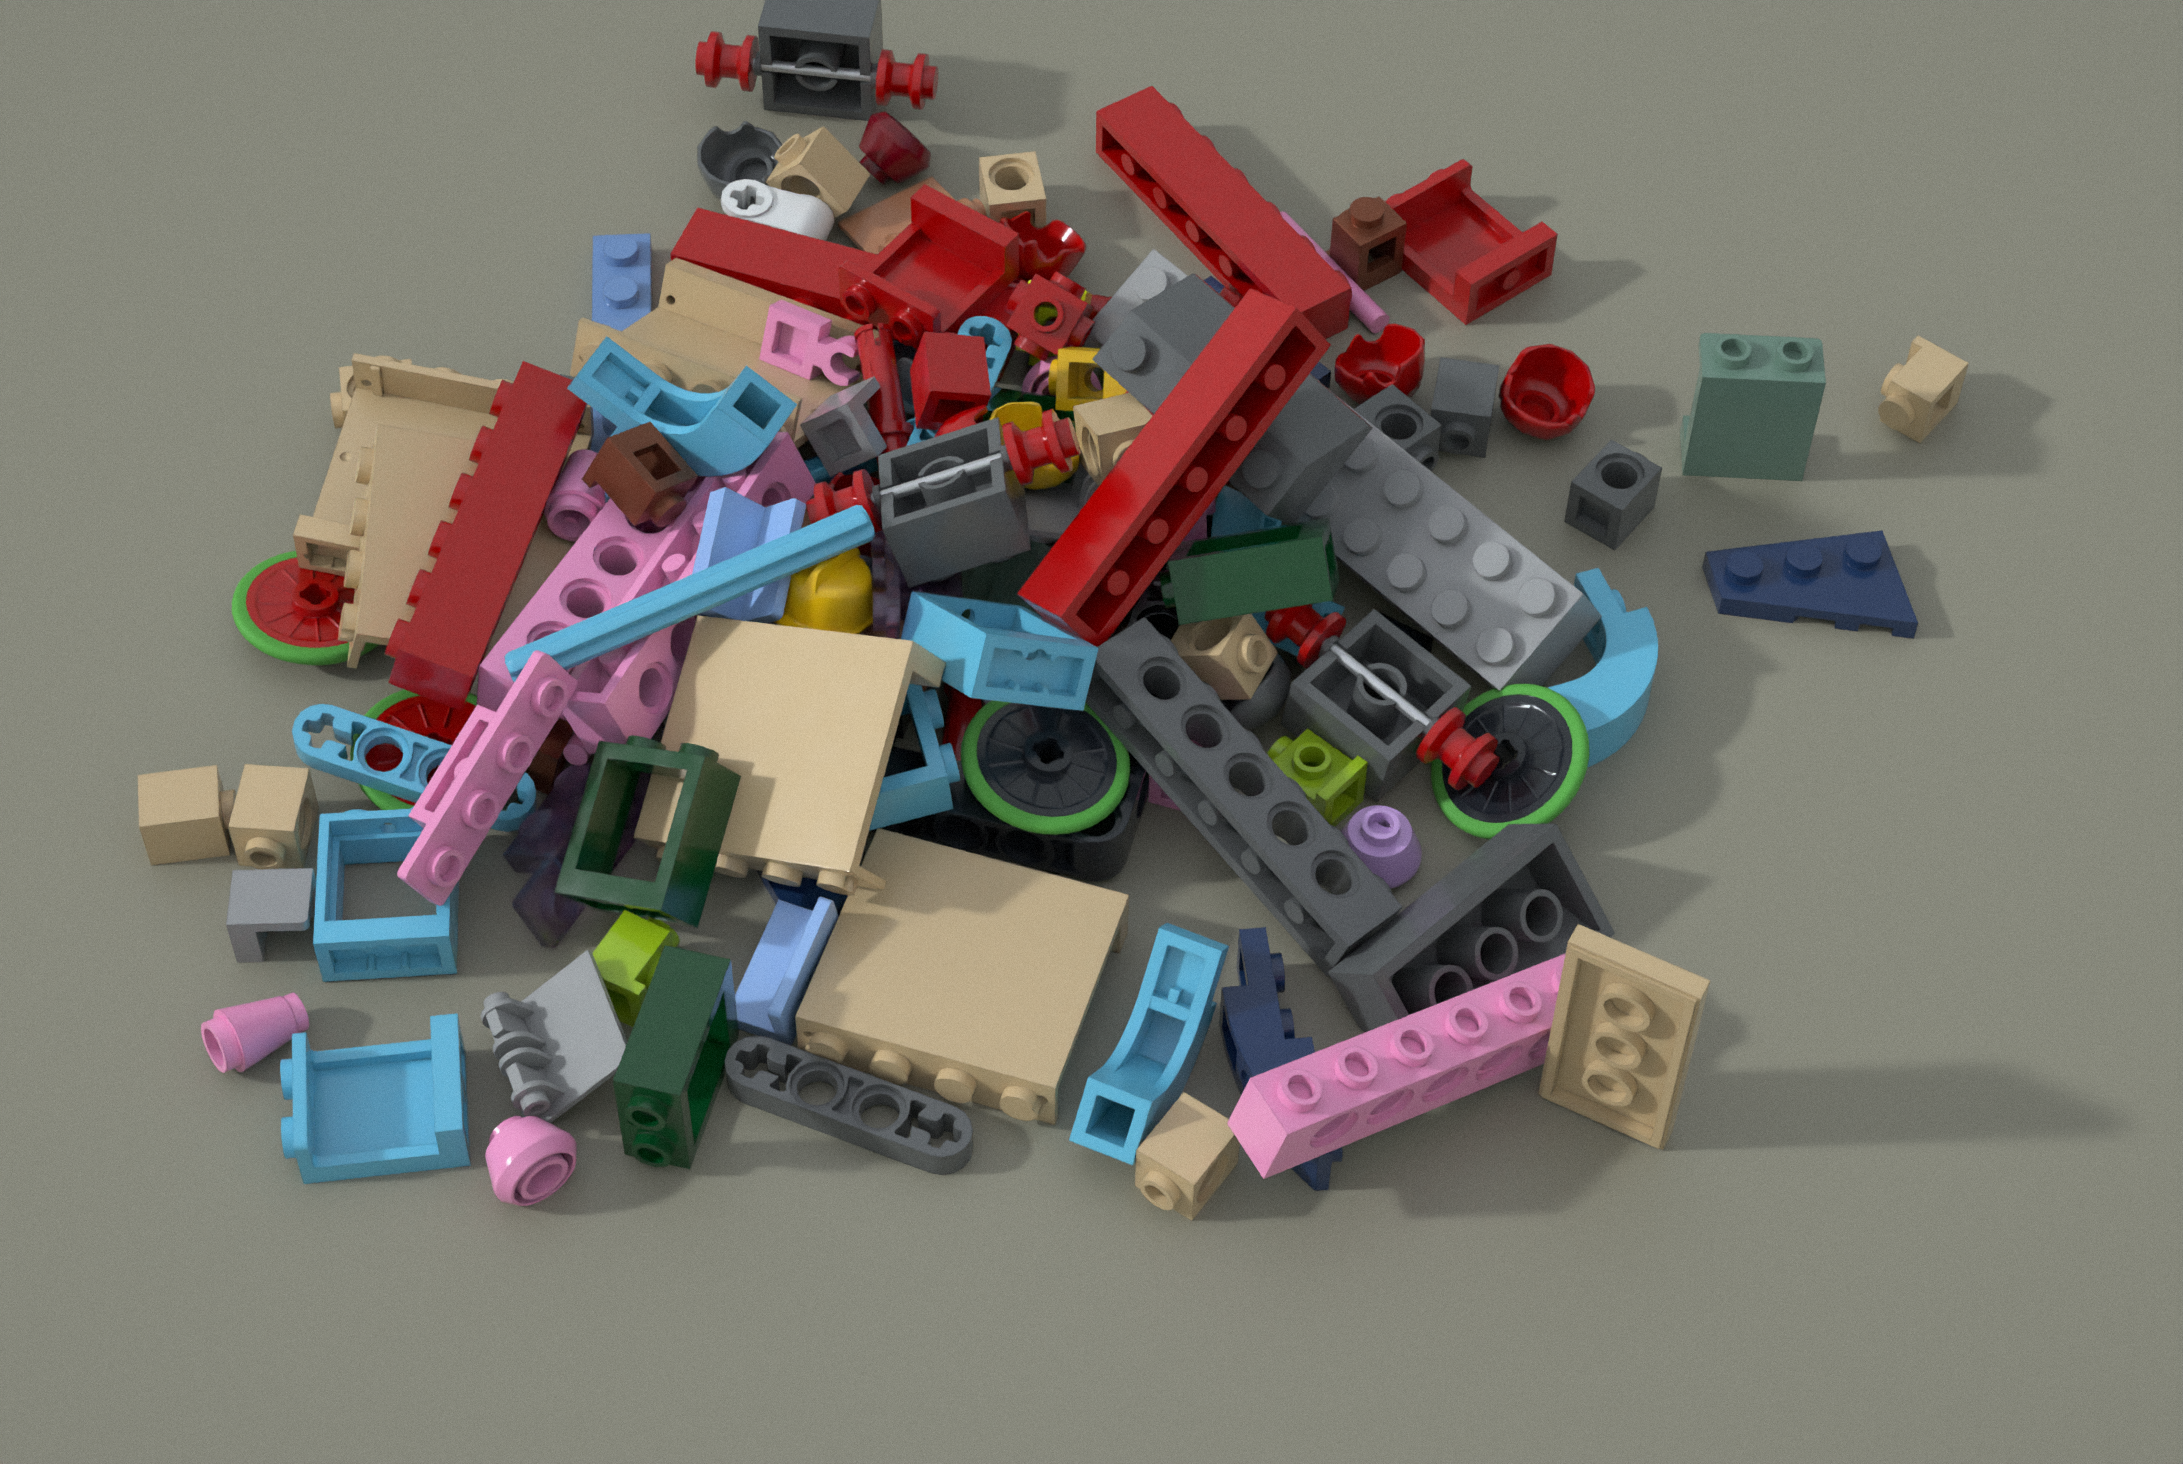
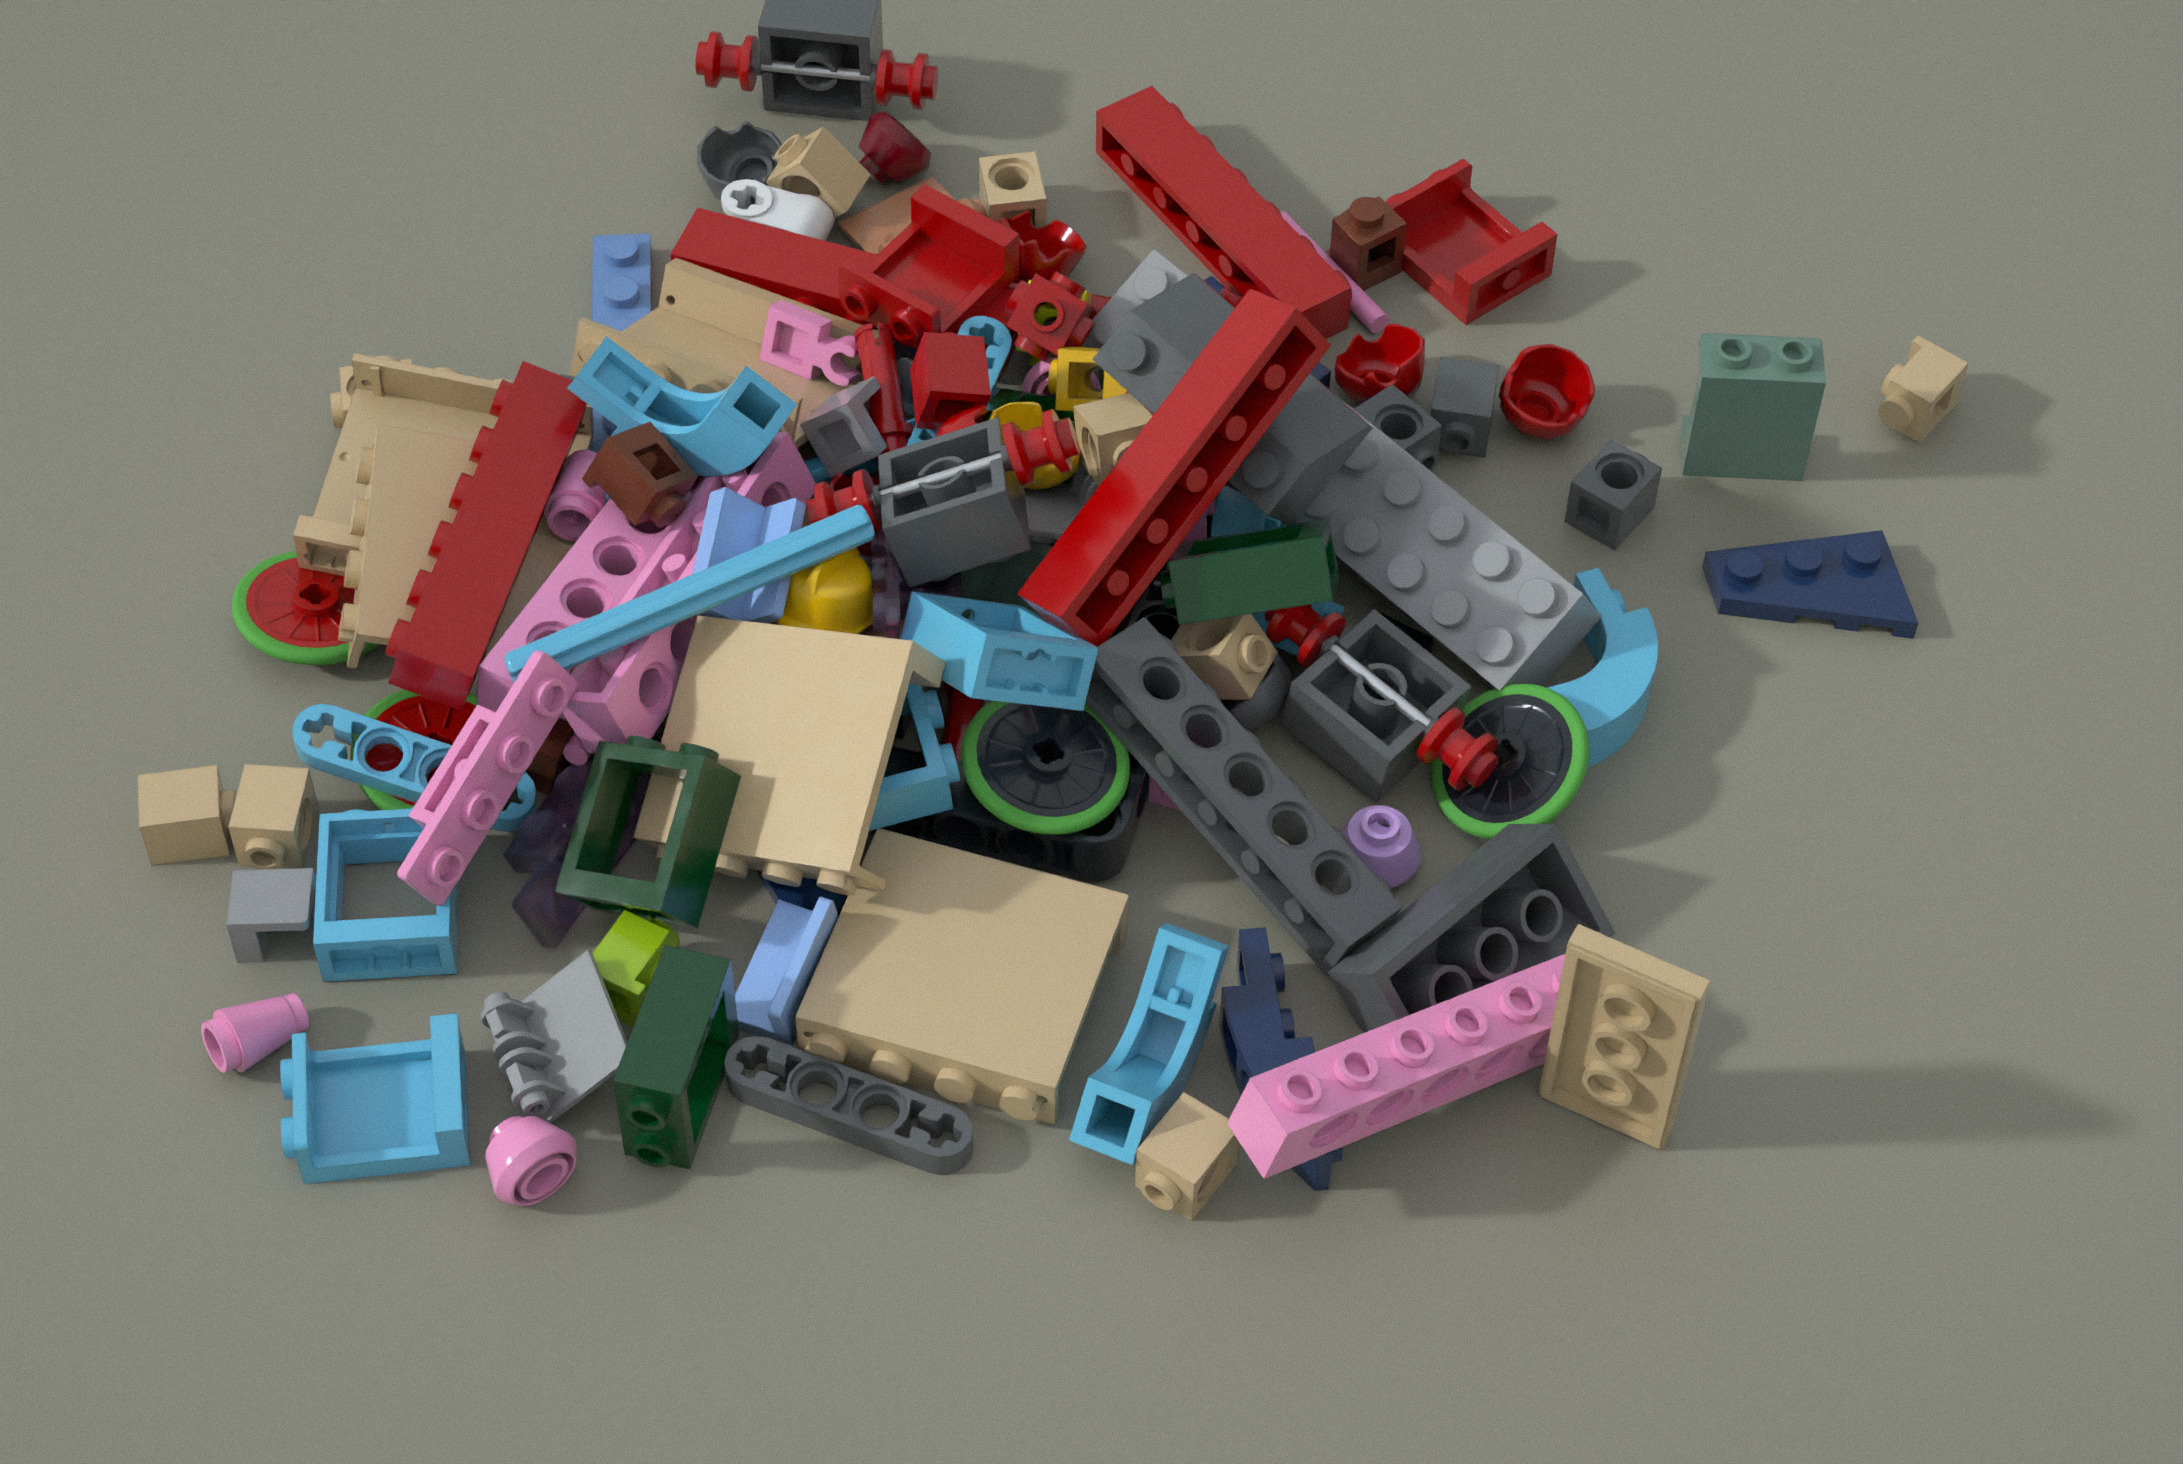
(1325, 774): lime brick -> none

